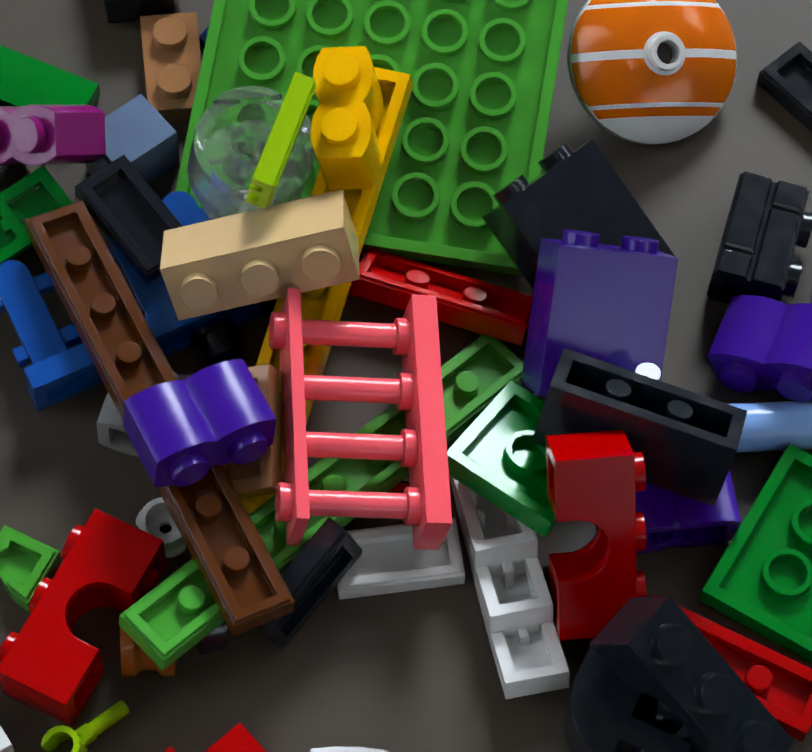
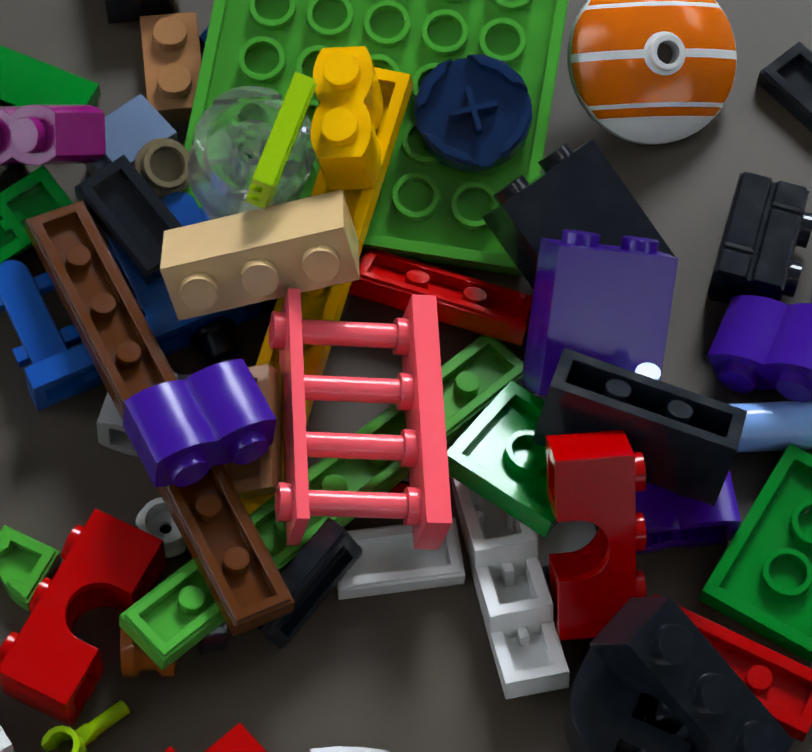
(163, 165): none -> dark tan plate
(473, 113): none -> dark blue tile

